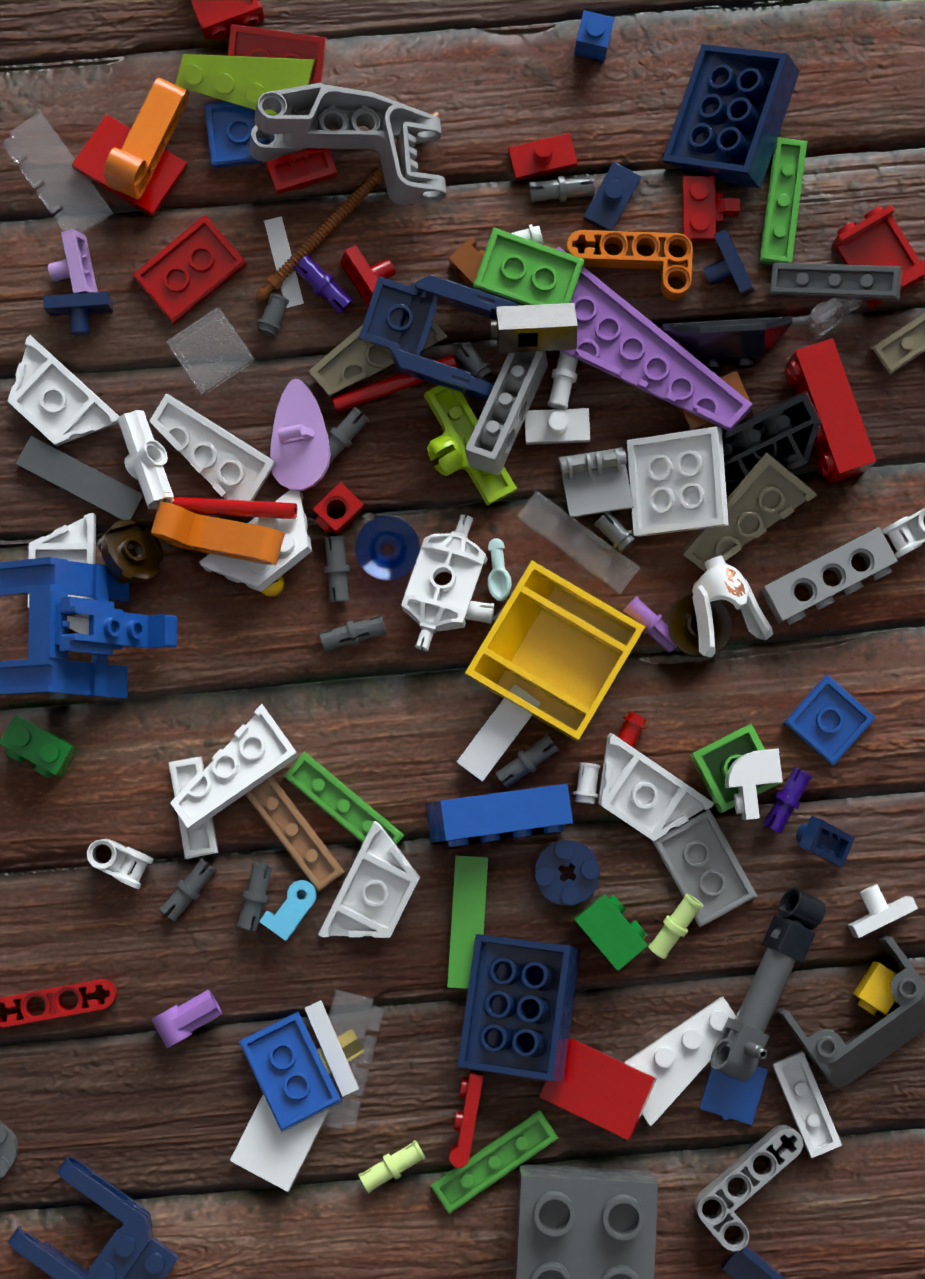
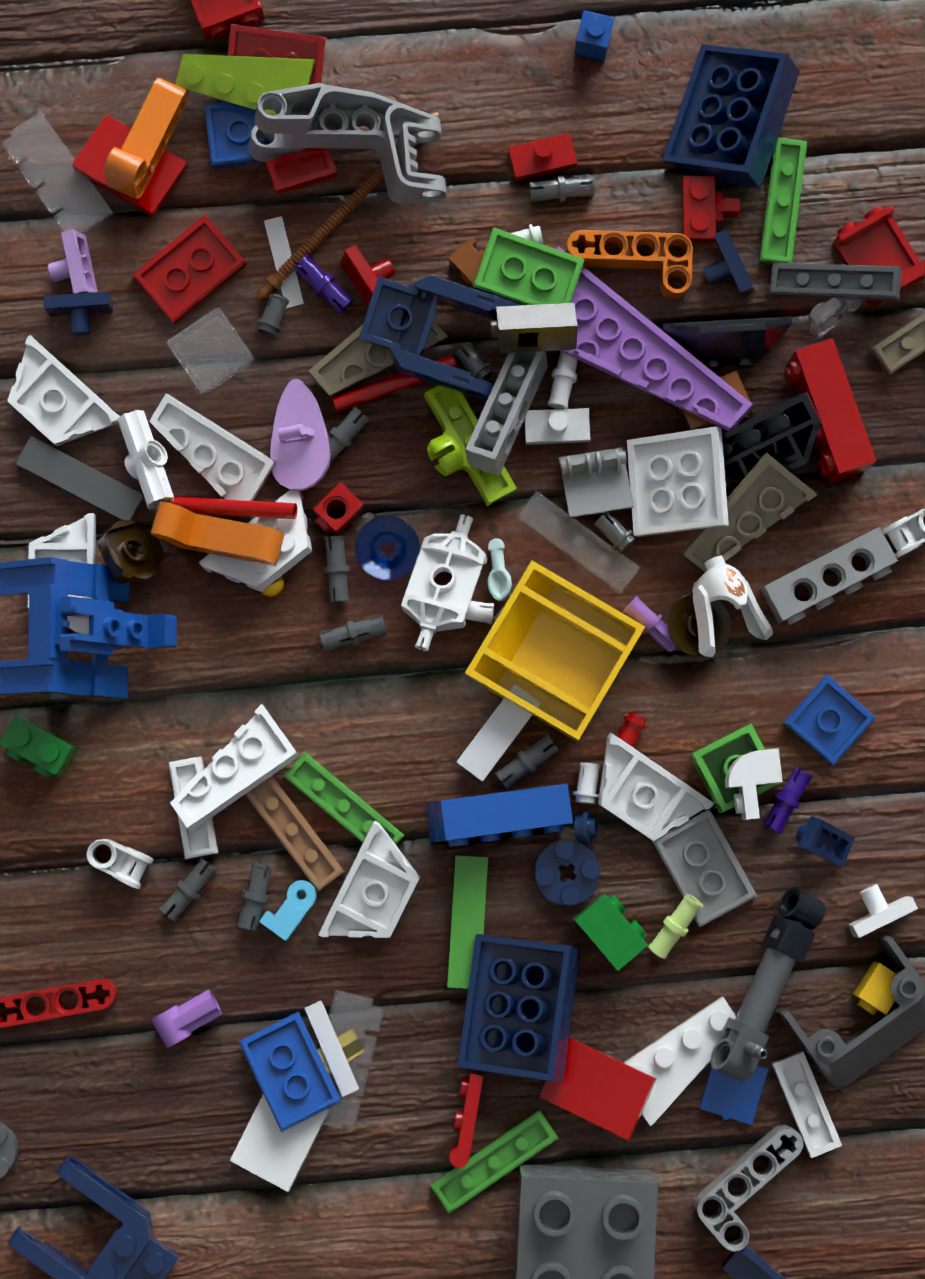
(392, 1166): yellowish green pin -> none
(585, 828): none -> dark blue plate
(612, 197): dark blue tile -> none

